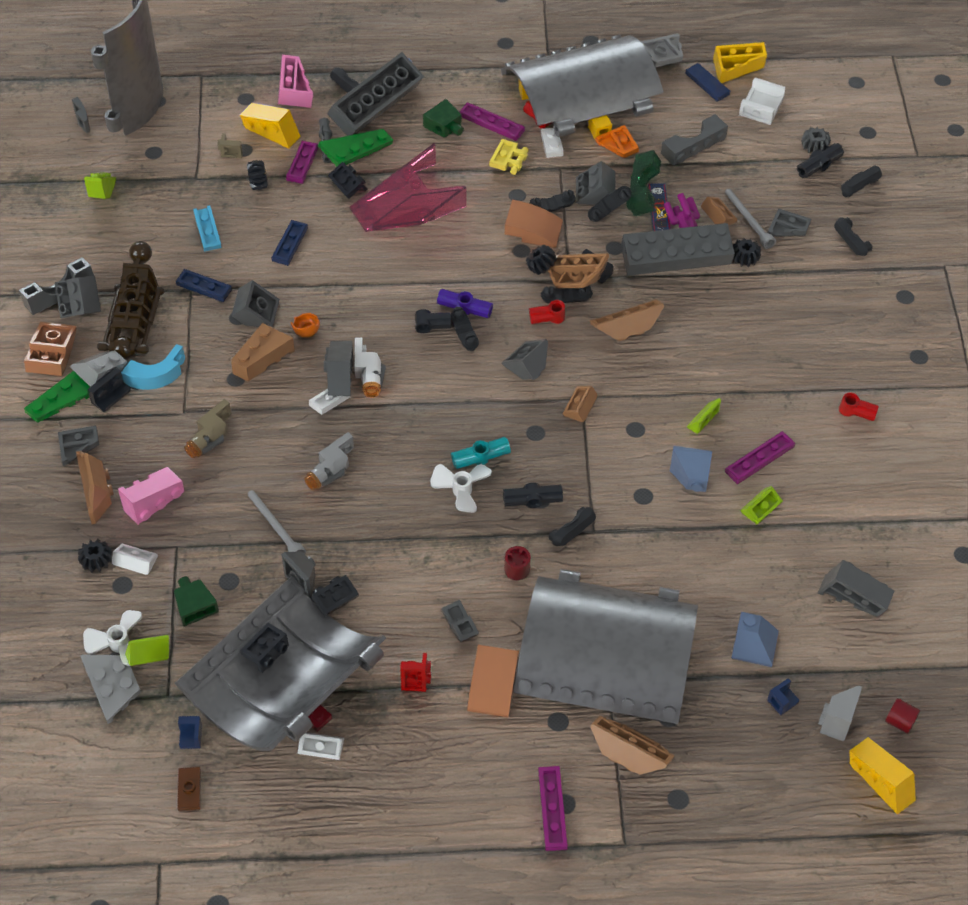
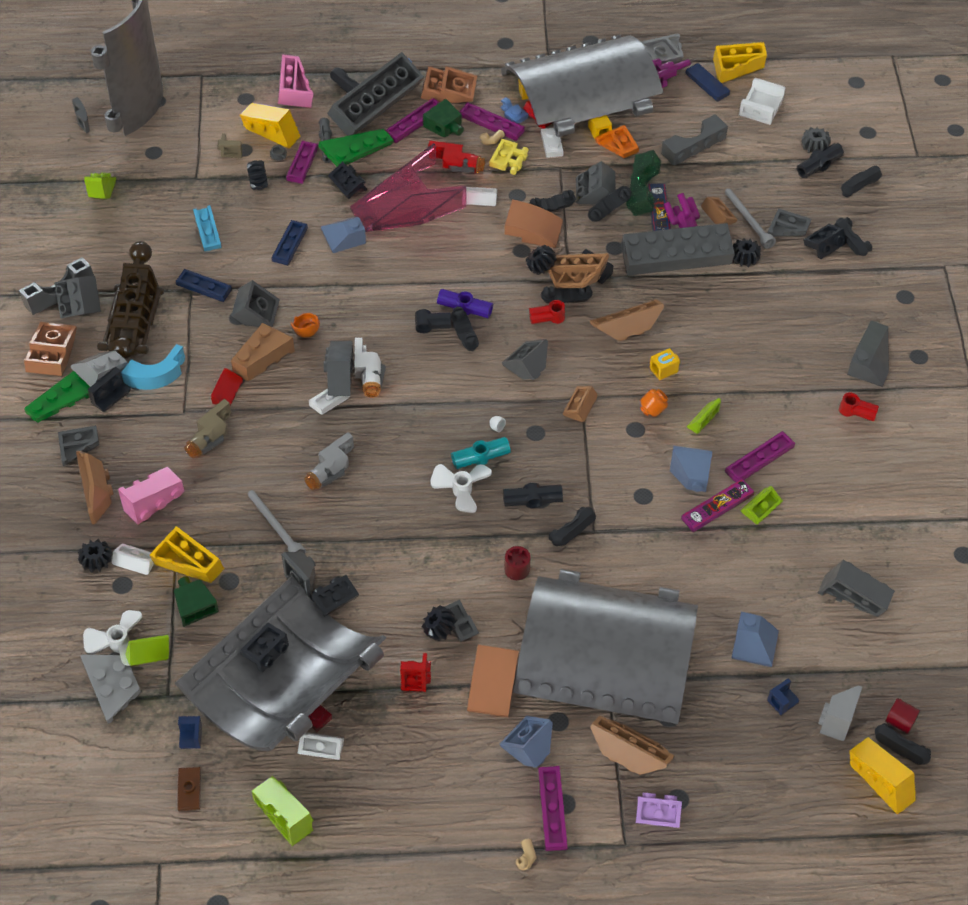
(186, 556): none -> yellow wedge
(226, 387): none -> red slope
(278, 153): none -> dark grey plate
(283, 810): none -> lime wedge
(344, 234): none -> sand blue slope
(410, 122): none -> magenta tile
(439, 623): none -> black gear
(448, 84): none -> nougat slope
(456, 159): none -> red plate
(481, 196): none -> white slope
(489, 140): none -> tan arm
(497, 423): none -> white hinge
(513, 113): none -> medium blue plate
(528, 857): none -> tan arm
(529, 741): none -> sand blue slope
(654, 402): none -> orange head
(658, 811): none -> lavender bracket
(664, 364): none -> yellow brick
(668, 69): none -> magenta plant
(717, 505): none -> tile
(826, 240): none -> black bracket
(872, 355): none -> dark grey wedge
(902, 746): none -> black piece

